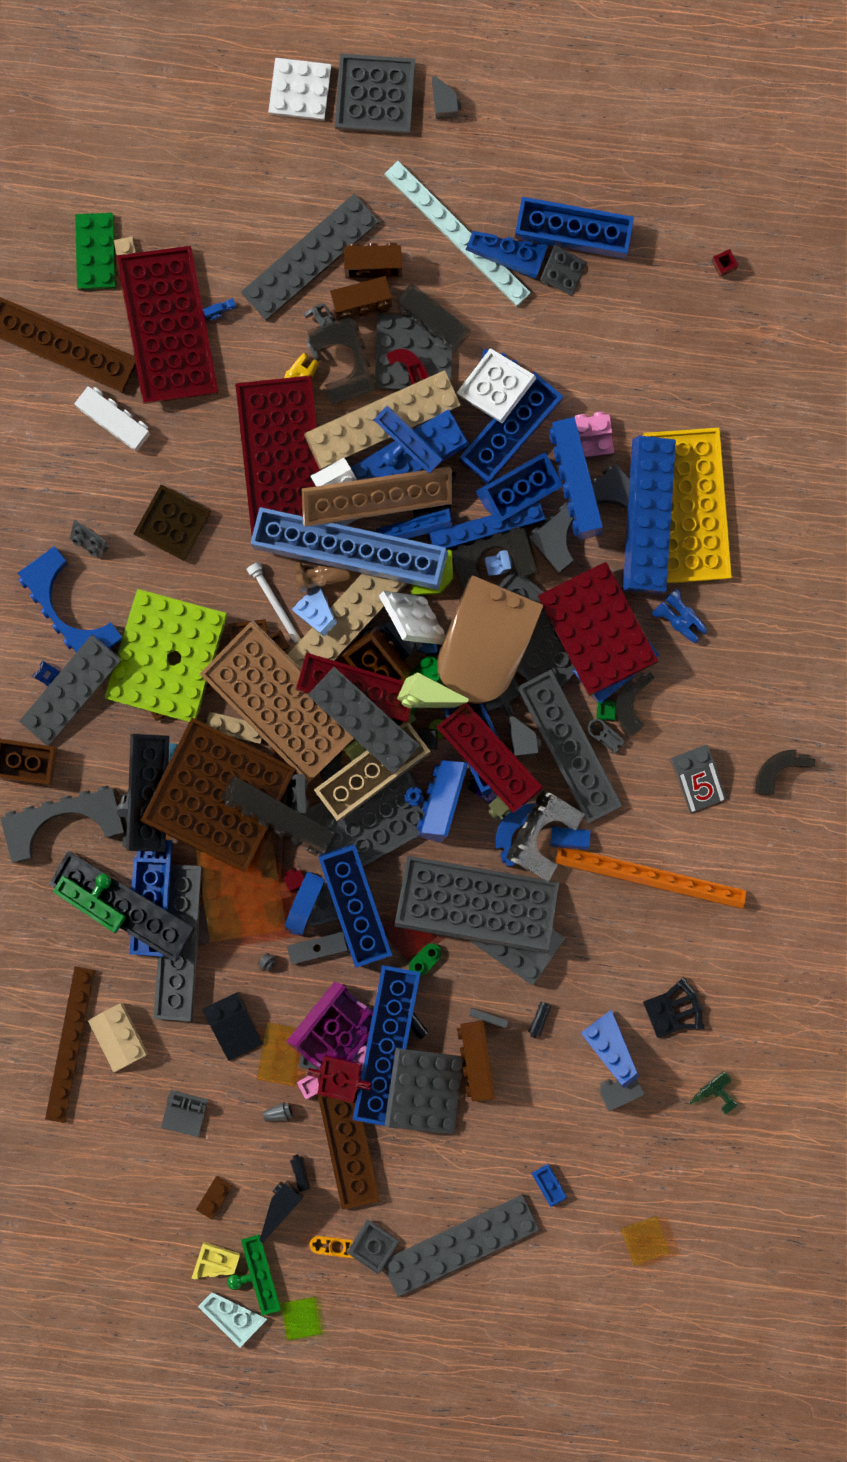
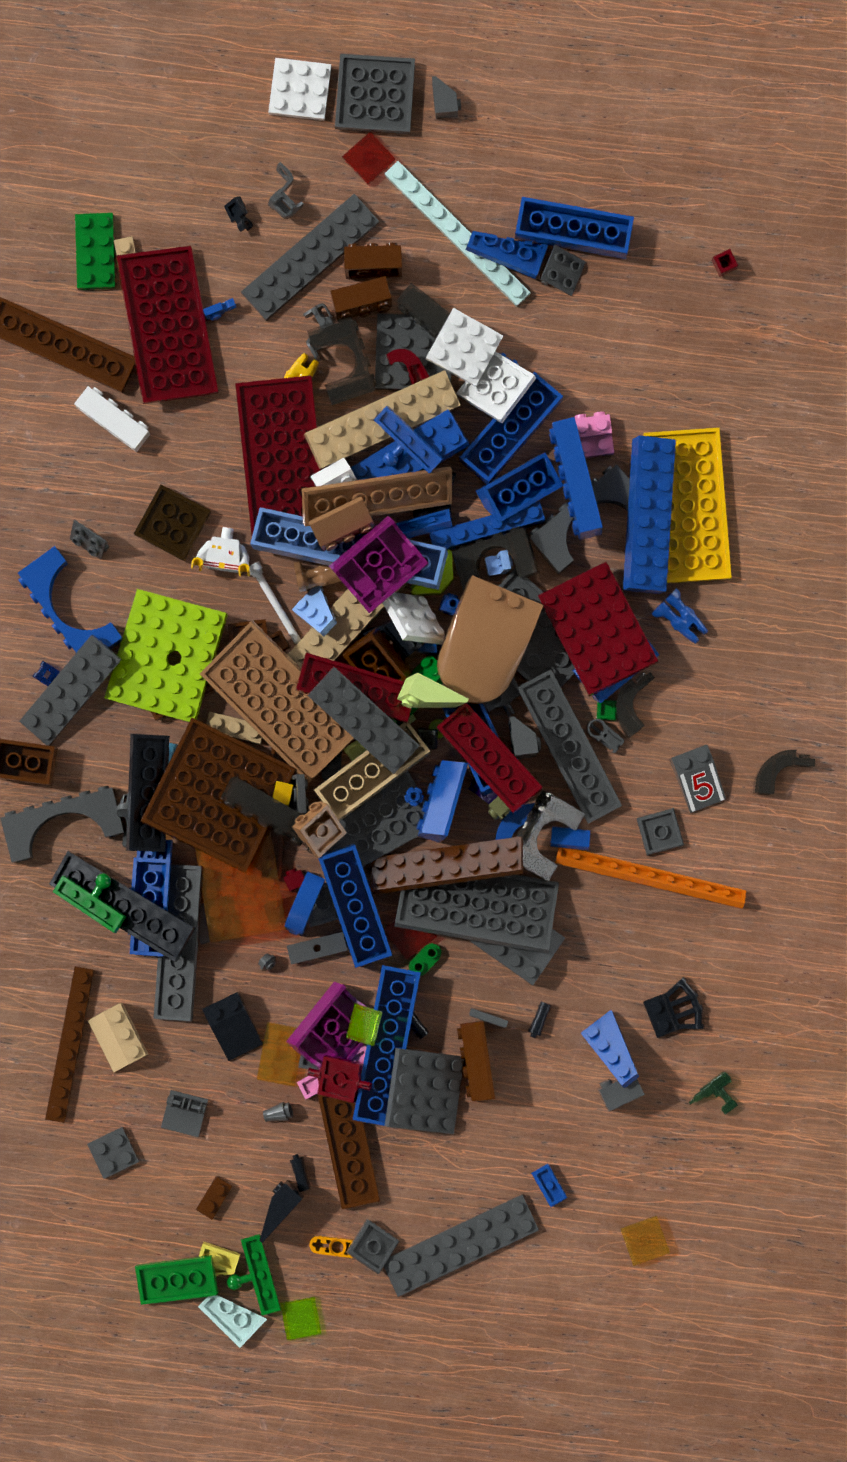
(113, 1152): none -> dark grey plate
(176, 1279): none -> green plate
(223, 554): none -> white torso
(236, 211): none -> black plate
(276, 199): none -> dark grey piece
(282, 792): none -> yellow sticker
(319, 828): none -> medium nougat plate
(342, 524): none -> medium nougat slope
(364, 1024): none -> clear neon green piece
(368, 158): none -> clear red plate
(378, 564): none -> magenta piece
(447, 865): none -> reddish brown plate
(449, 604): none -> blue plate
(464, 347): none -> white plate
(660, 831): none -> dark grey tile

